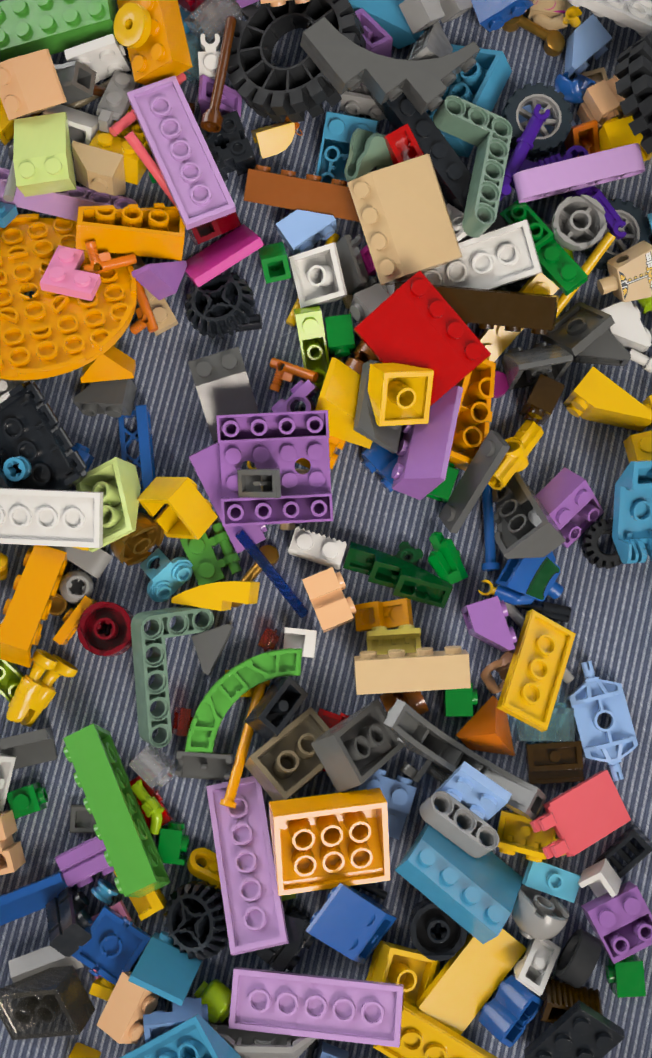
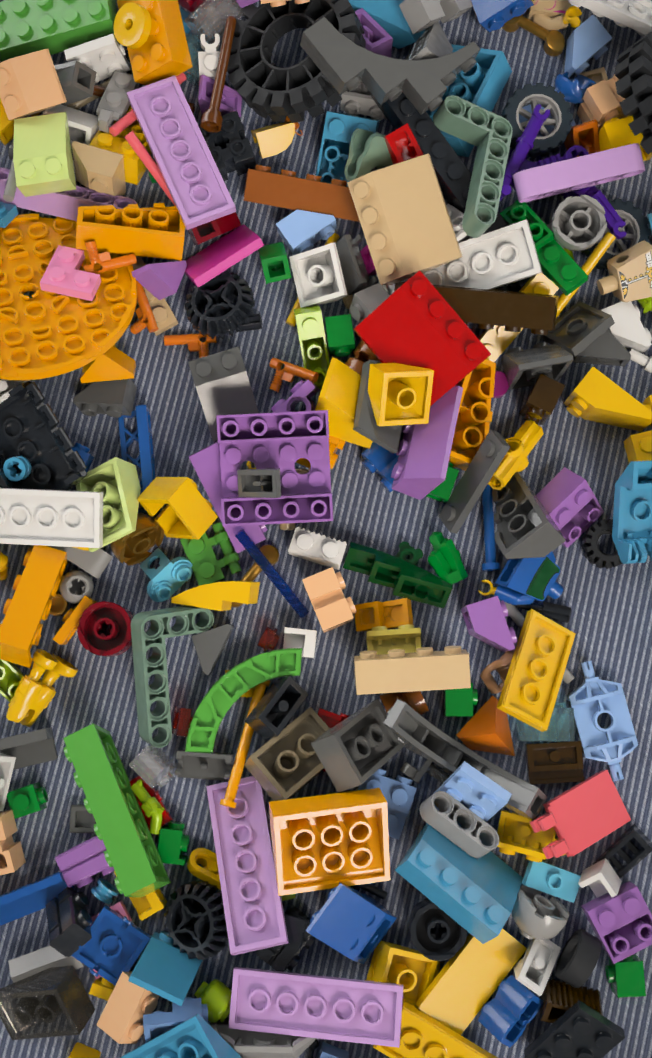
(193, 342): none -> orange hose

